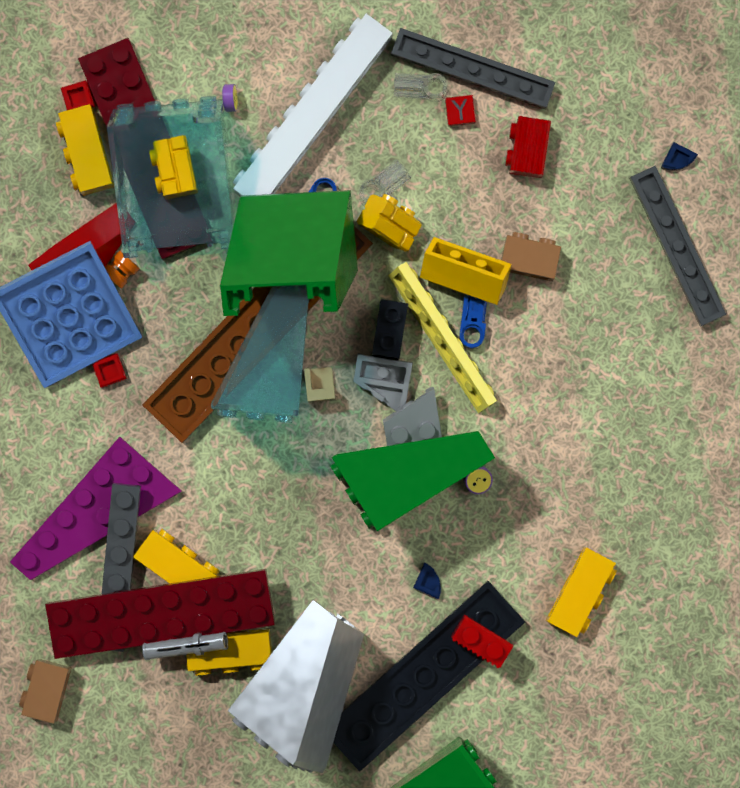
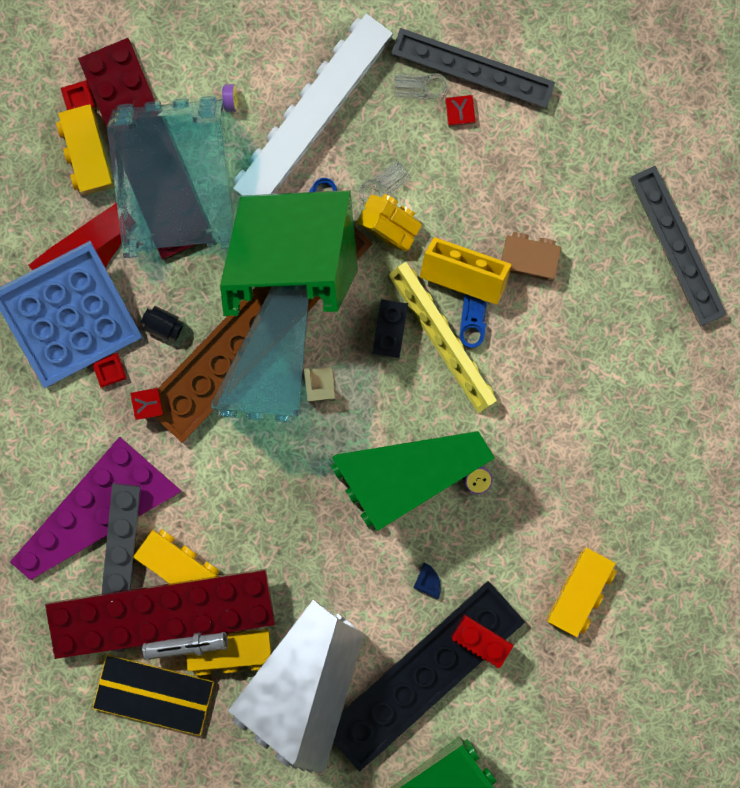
(45, 690): medium nougat brick -> none
(125, 266): orange wheel -> none
(146, 403): none -> red tile
(153, 694): none -> black tile
(162, 324): none -> black brick
(174, 167): yellow brick -> none
(384, 378): light grey wing -> none
(414, 421): light grey wing -> none
(529, 147): red brick -> none
(678, 157): dark blue tile -> none

